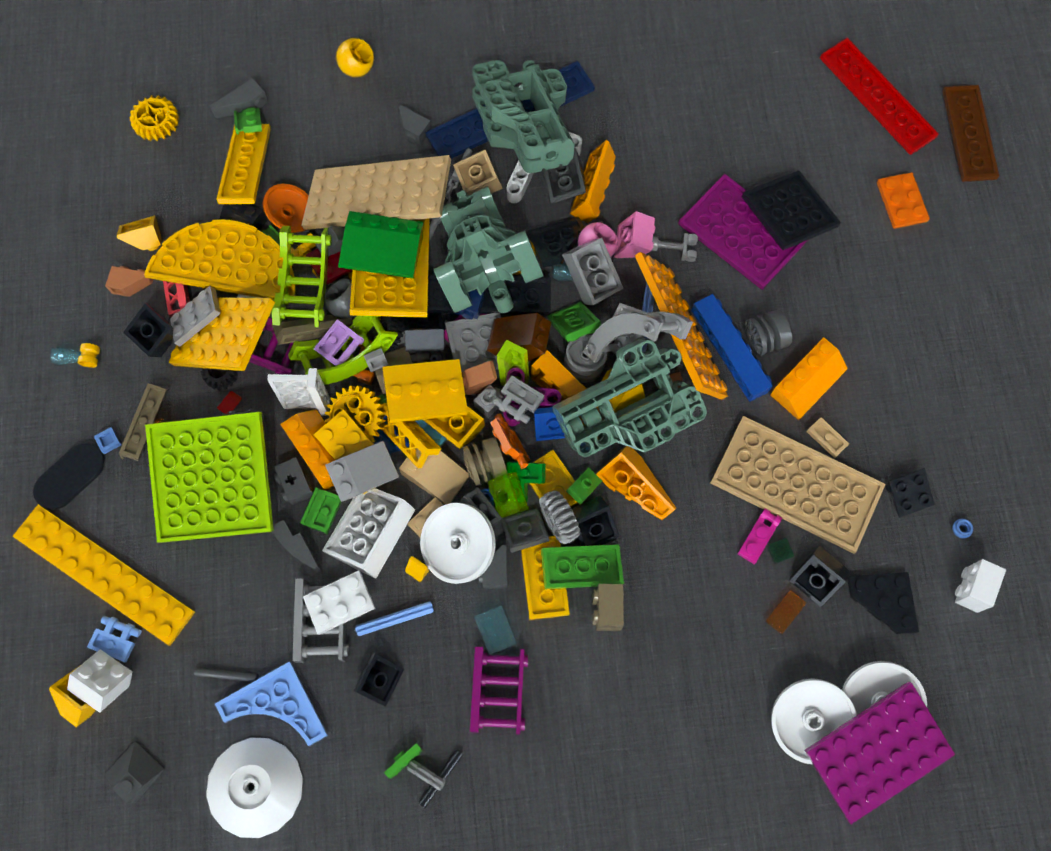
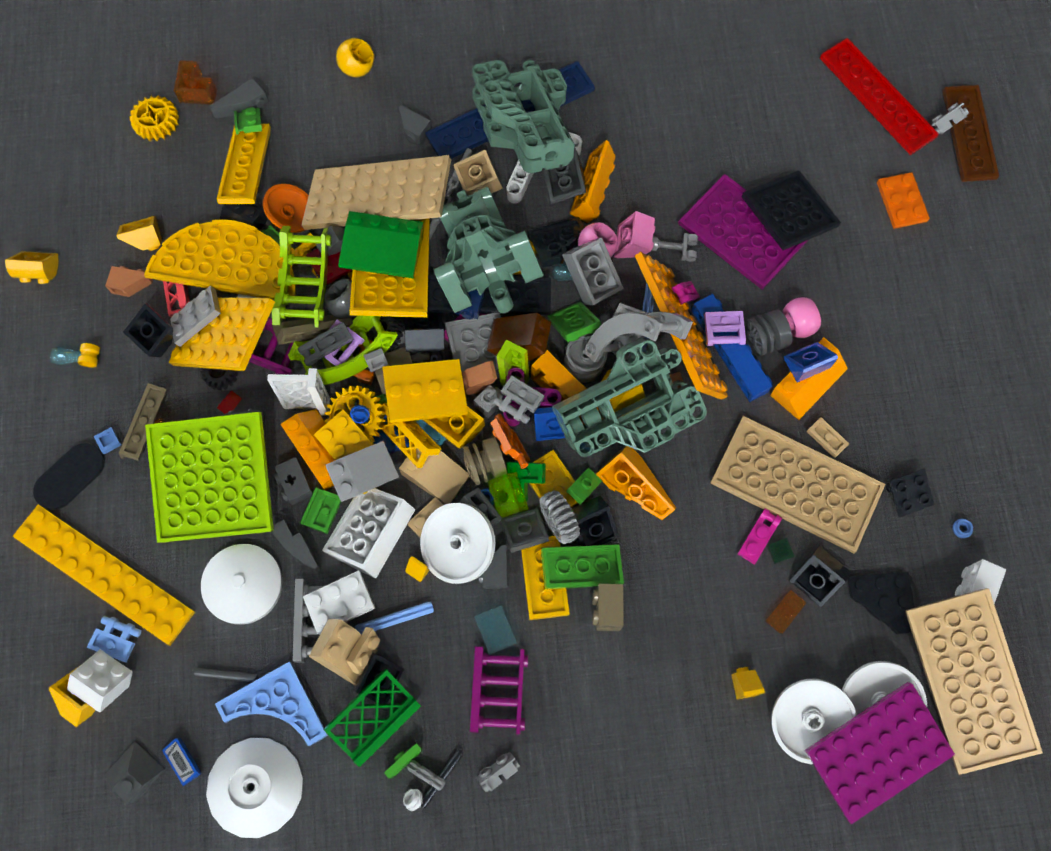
(33, 266): none -> yellow brick
(181, 761): none -> slope
(191, 86): none -> clear orange brick
(241, 584): none -> white dish
(325, 343): none -> dark grey plate
(334, 648): none -> tan slope
(359, 414): none -> blue plate
(363, 650): none -> tan plate
(381, 732): none -> green fence
(413, 799): none -> white plate
(489, 776): none -> light grey hinge
(685, 292): none -> dark pink plate
(724, 322): none -> lavender plate
(747, 683): none -> yellow slope
(802, 317): none -> bright pink wheel
(810, 361): none -> blue slope
(955, 113): none -> light grey hinge
(973, 681): none -> tan plate

